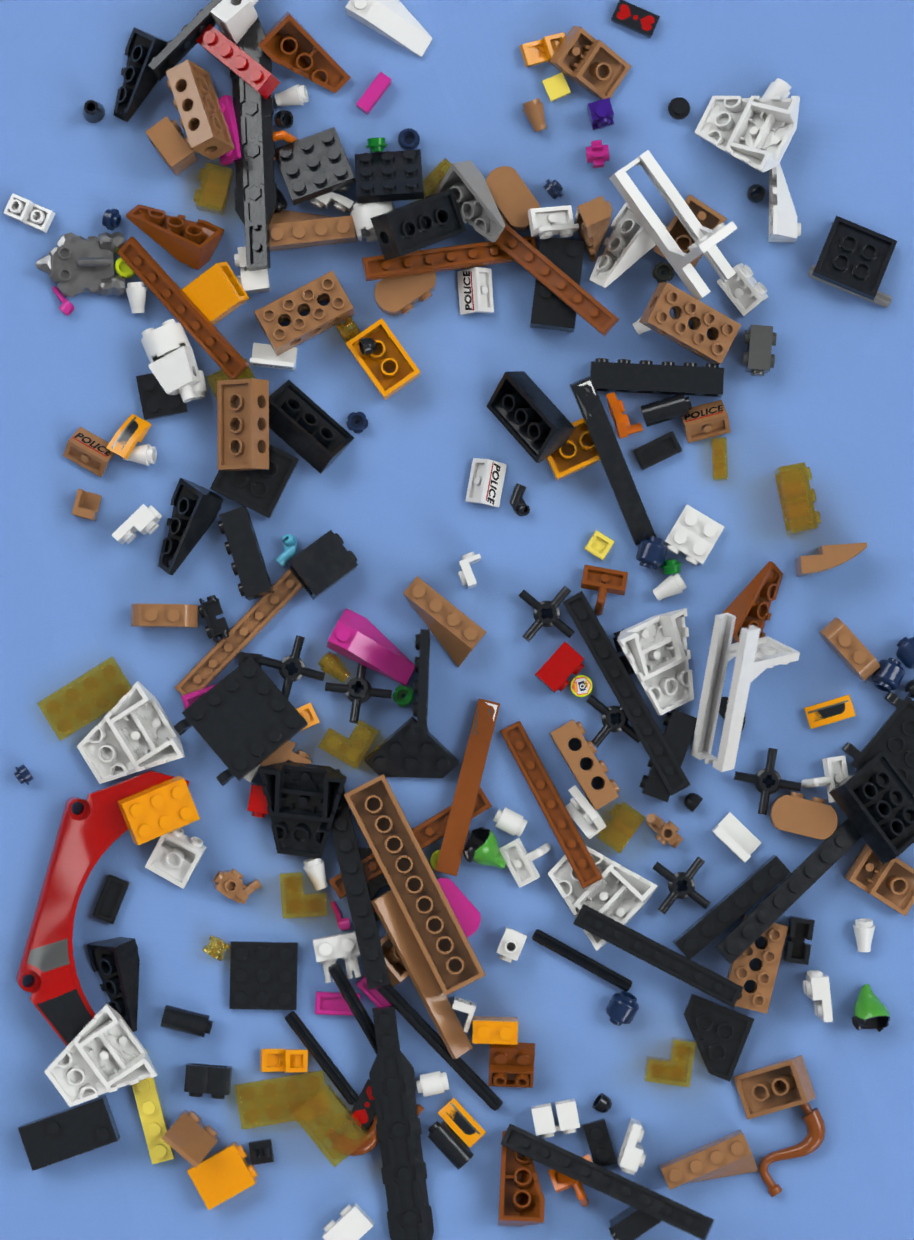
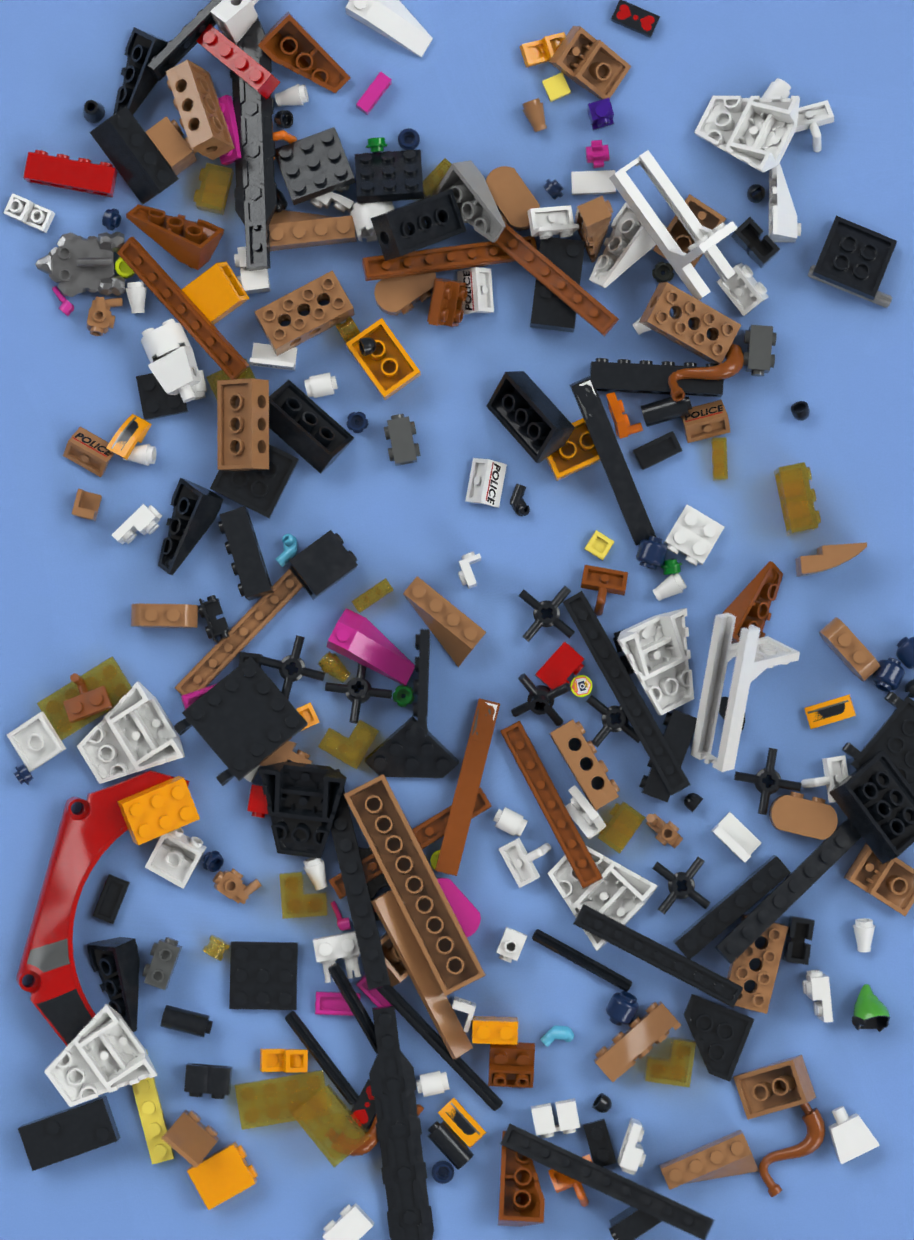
(36, 741): none -> white plate
(70, 174): none -> red brick
(88, 702): none -> dark orange plate
(100, 316): none -> medium nougat piece
(134, 155): none -> black slope
(164, 959): none -> dark grey brick
(213, 861): none -> dark blue plate
(261, 1151): black tile -> none
(321, 385): none -> white brick
(372, 595): none -> clear yellow piece
(400, 433): none -> dark grey brick
(442, 1179): none -> dark blue plate
(447, 302): none -> dark orange brick
(484, 849): hat -> none
(540, 699): none -> black bar
(557, 1032): none -> medium azure arm
(592, 182): none -> white tile
(636, 1041): none -> medium nougat wedge
(679, 108): black plate -> none
(727, 369): none -> dark orange animal
(747, 237): none -> black piece
(800, 410): none -> black hinge
(813, 116): none -> white plate
(850, 1135): none -> white torso

